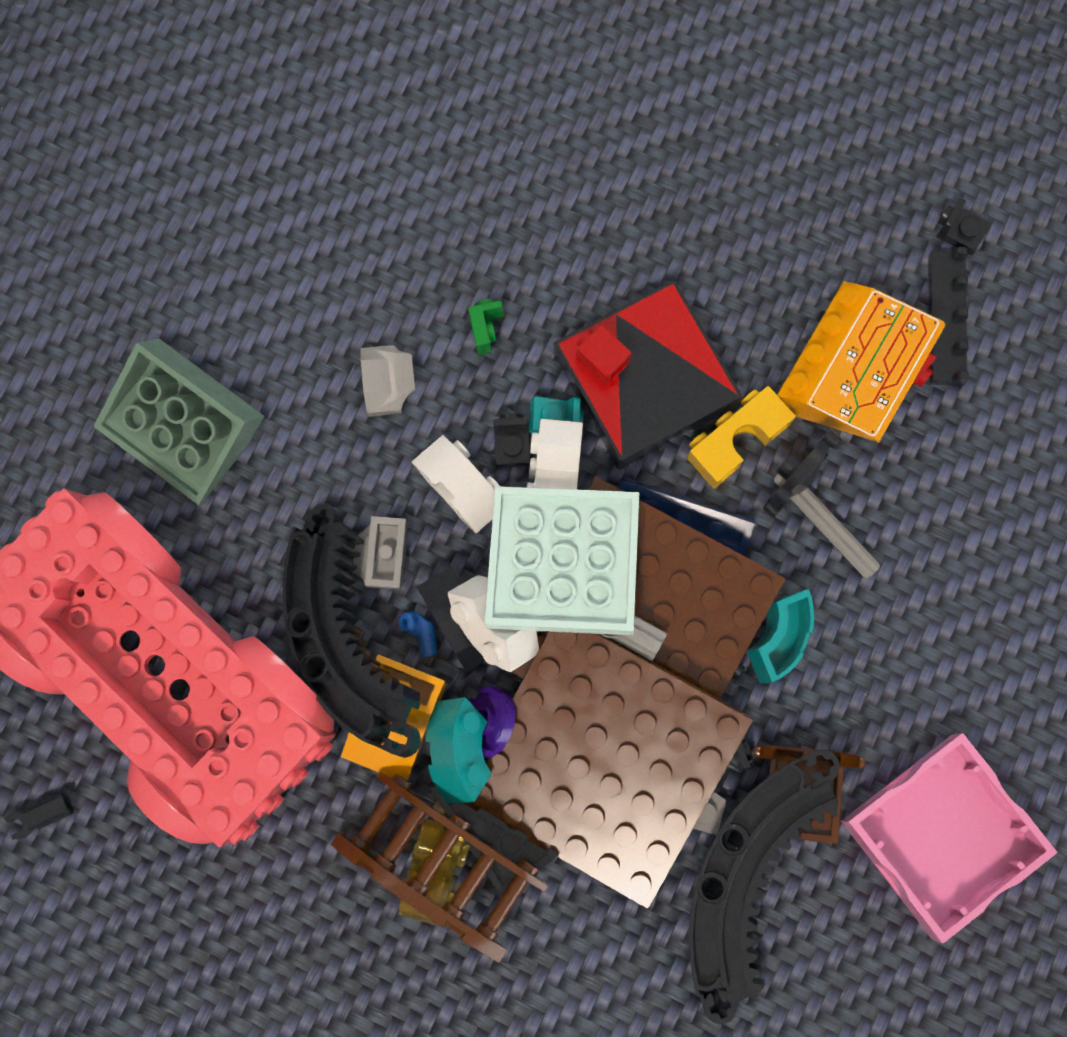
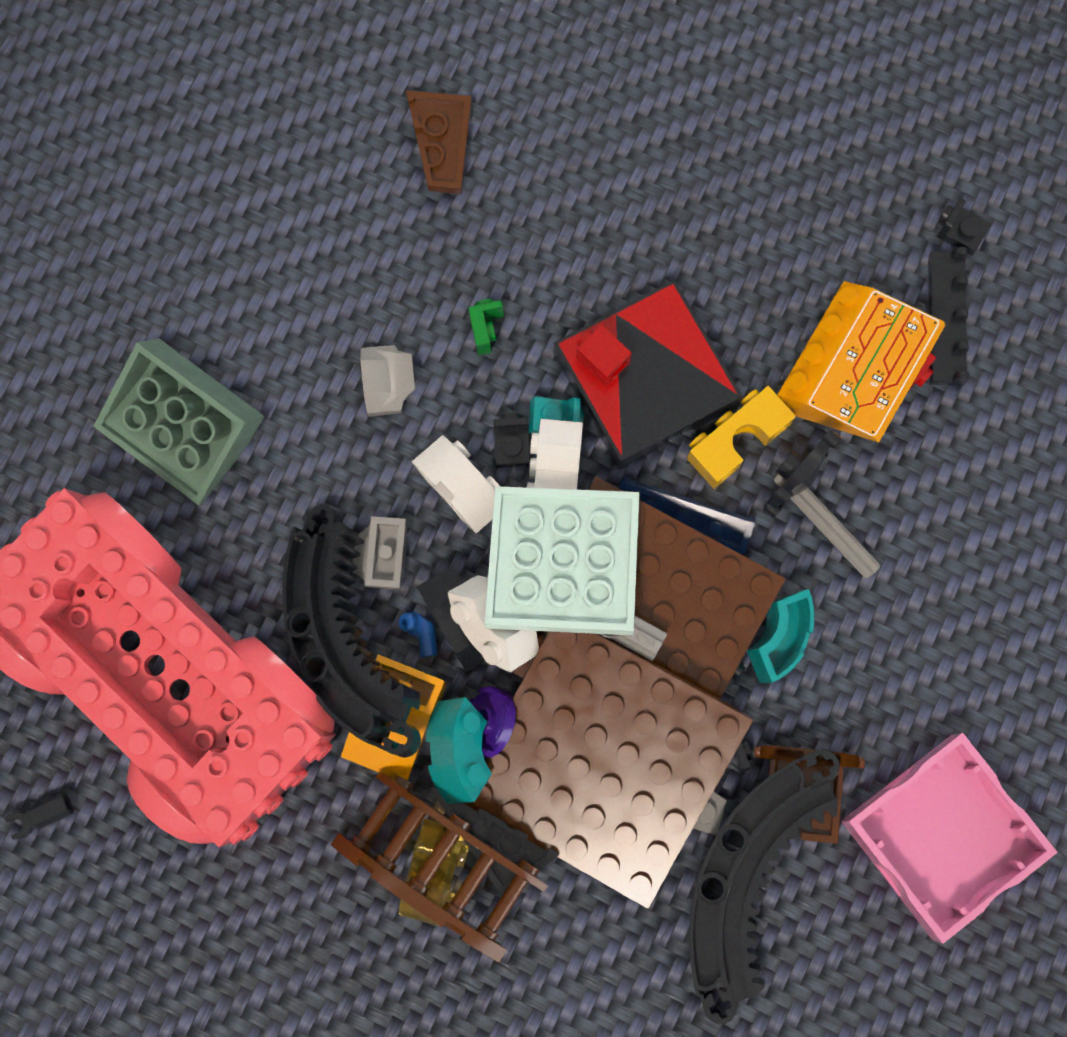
(442, 137): none -> reddish brown wing

